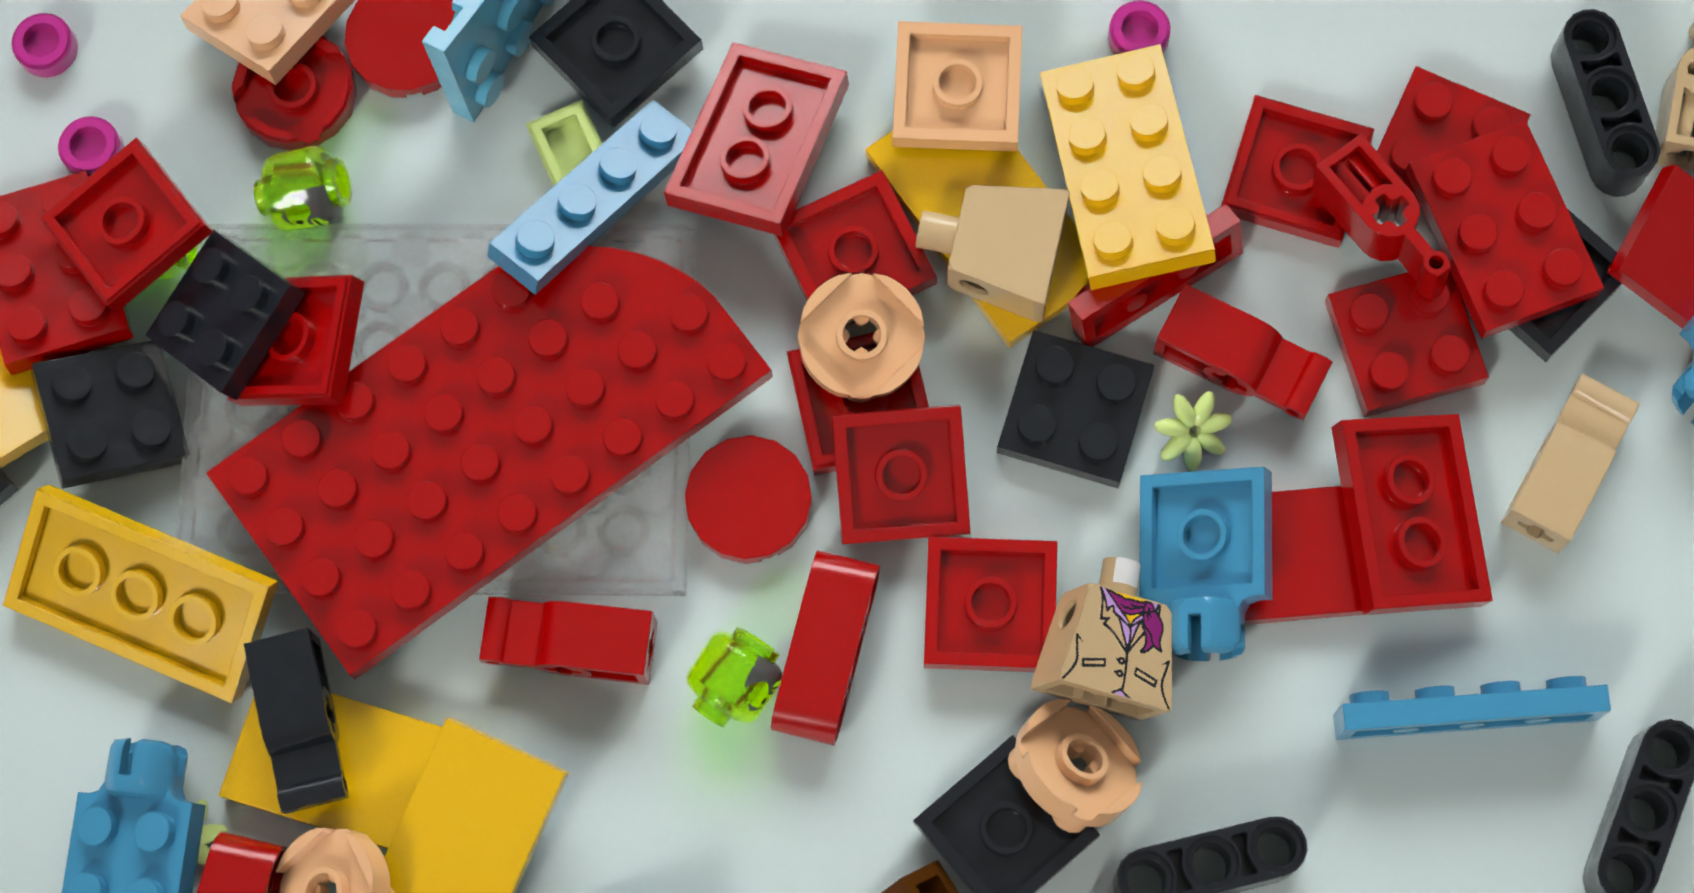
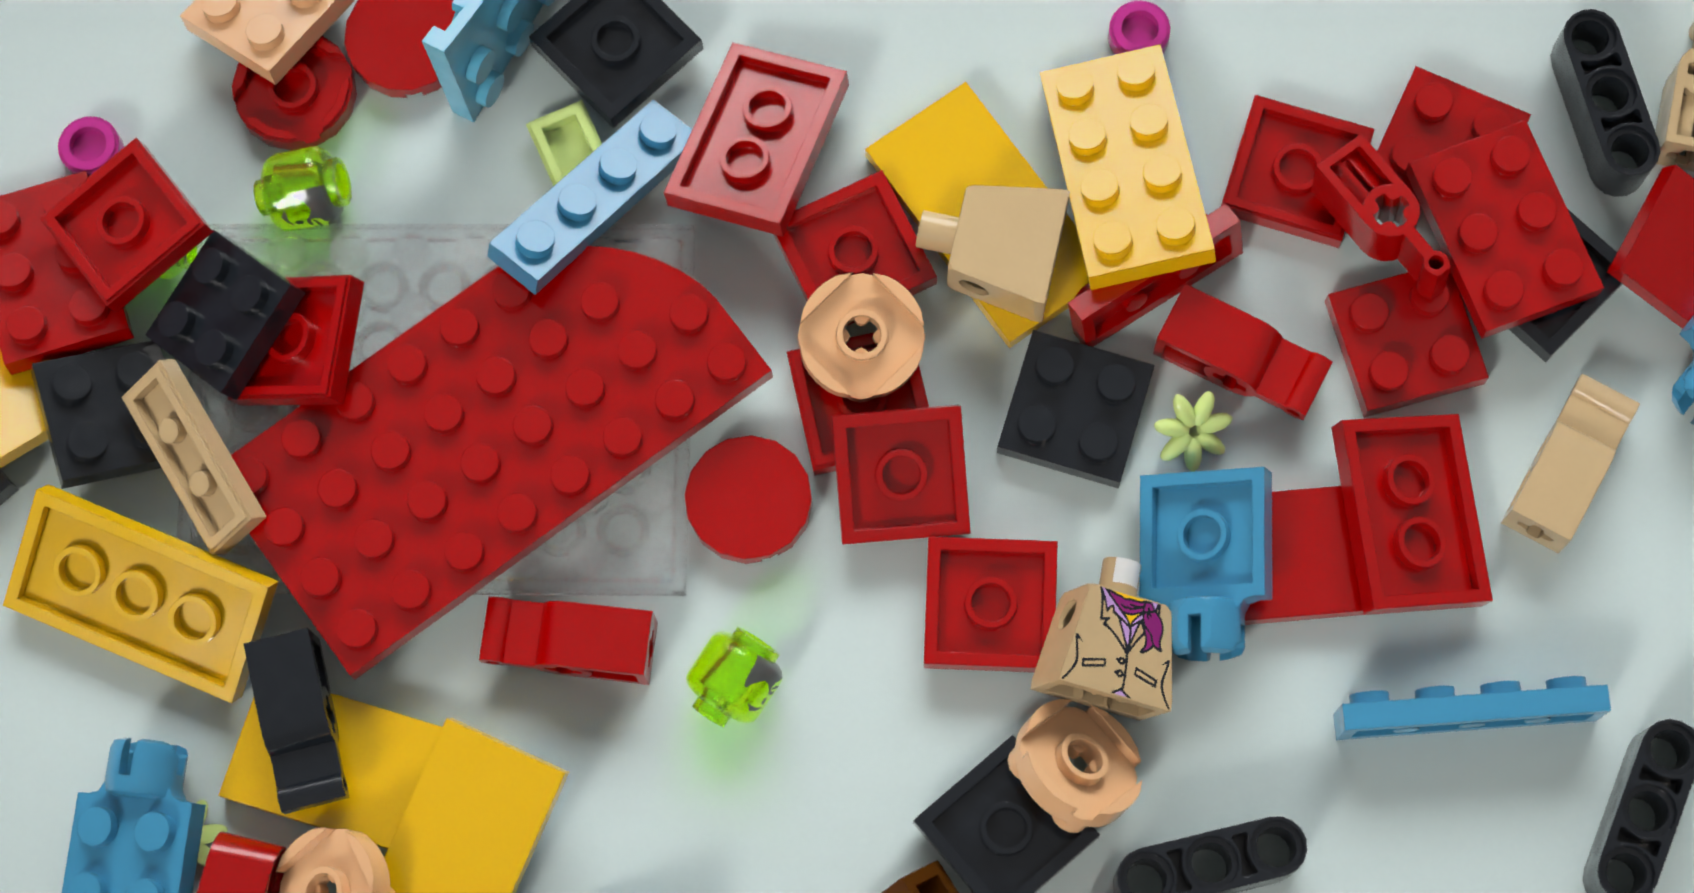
(44, 45): dark pink tile -> none
(193, 457): none -> tan tile
(825, 647): red beam -> none
(957, 86): light nougat plate -> none

